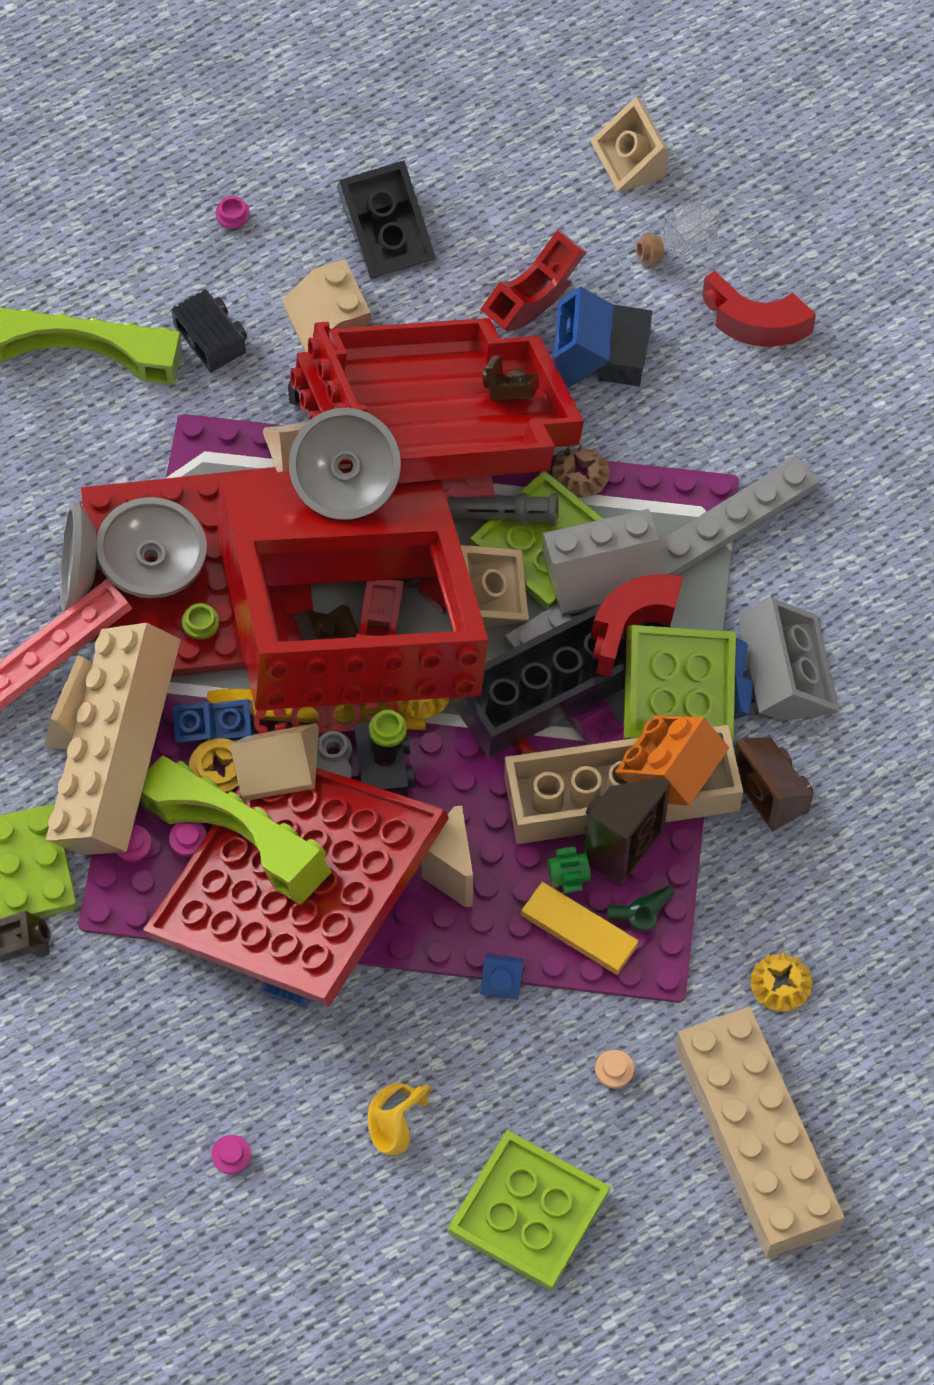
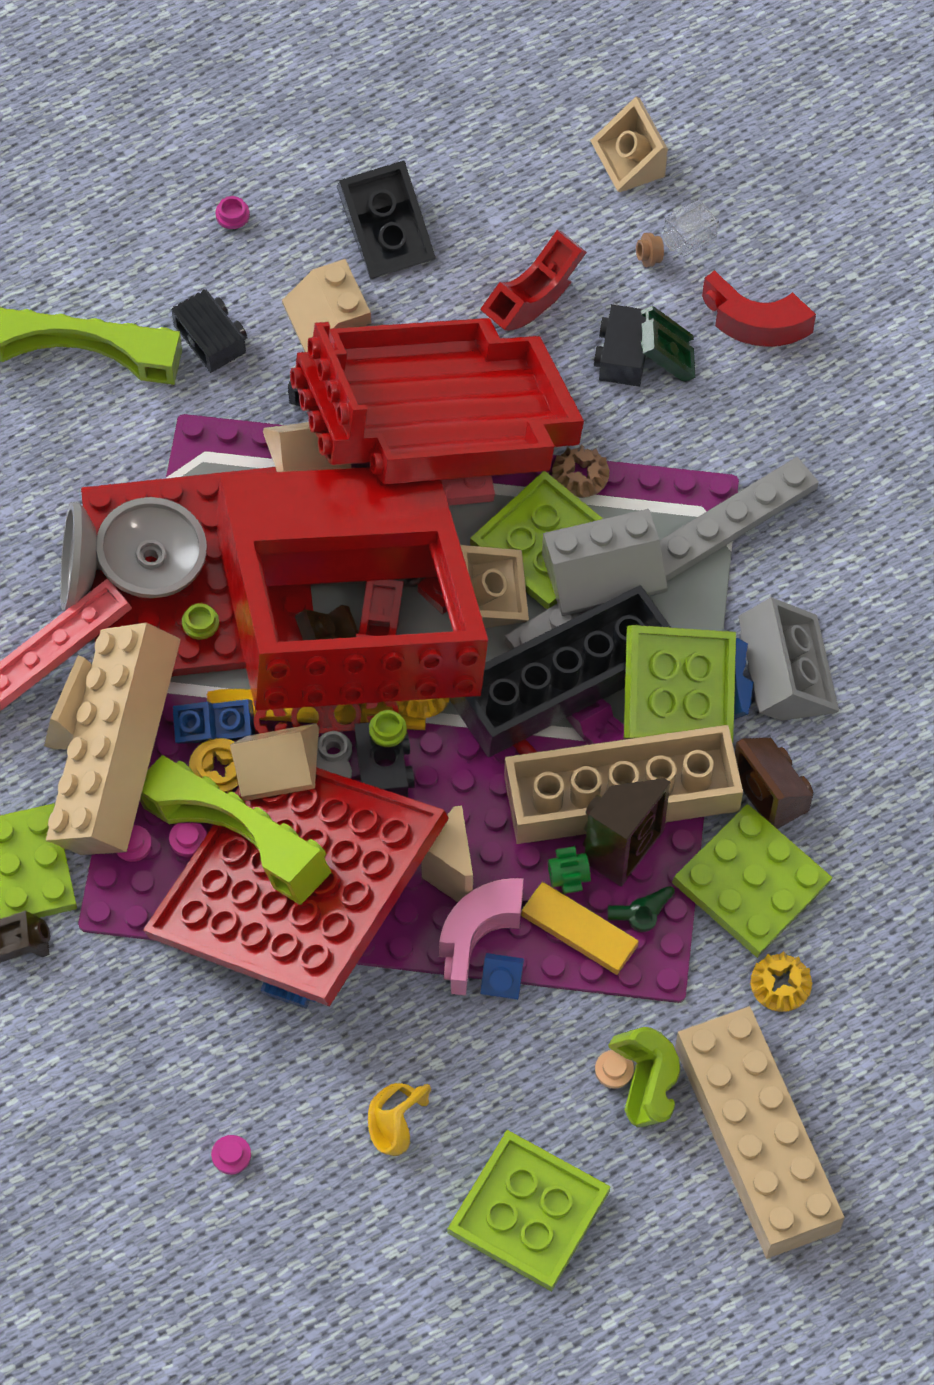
(338, 437): light grey dish -> none
(475, 915): none -> bright pink arch
(512, 384): dark brown bracket -> none
(522, 508): dark grey pin -> none
(582, 335): blue slope -> none
(632, 603): red arch -> none
(654, 1074): none -> lime animal
(668, 344): none -> dark green plate
(675, 749): orange slope -> none
(752, 880): none -> lime plate

